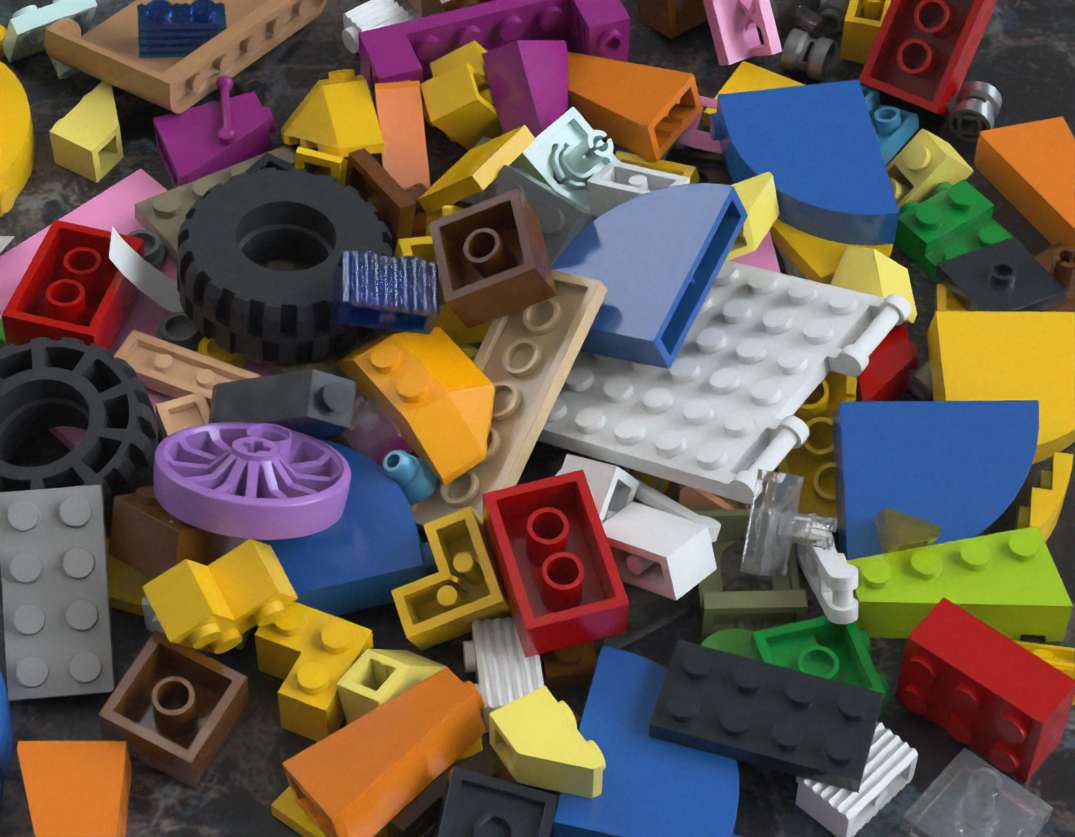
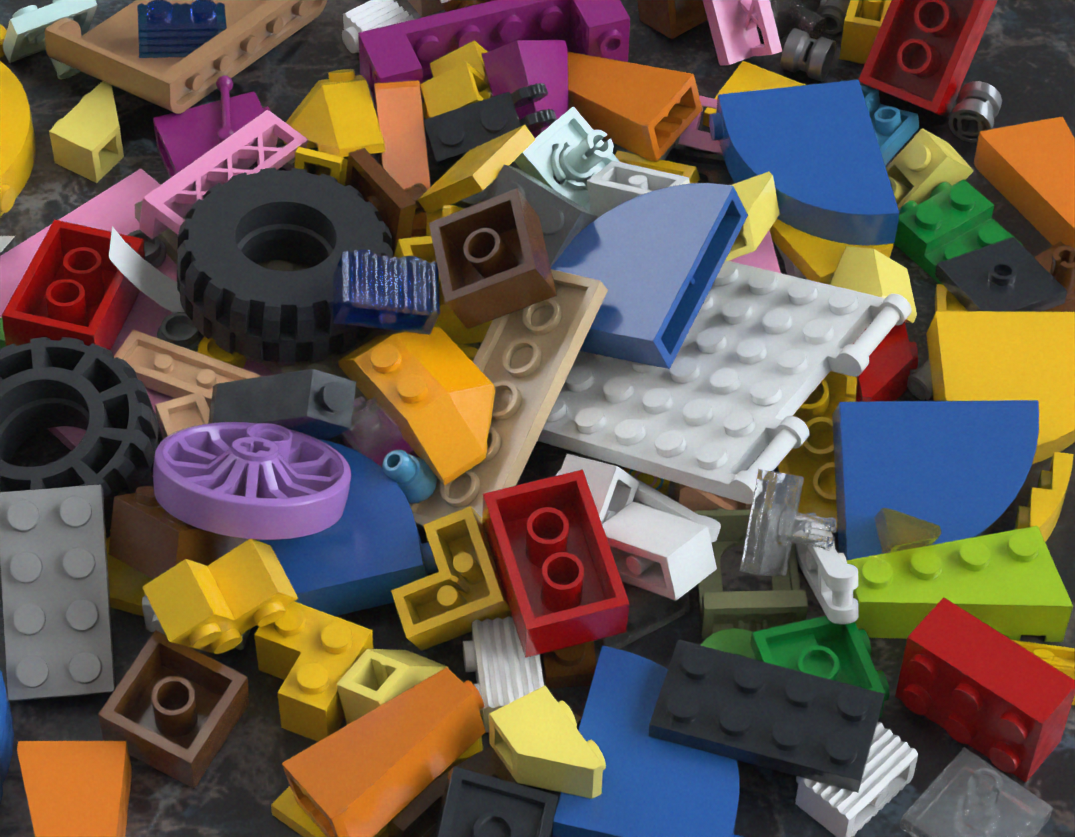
(253, 142): none -> bright pink fence
(475, 124): none -> black hinge

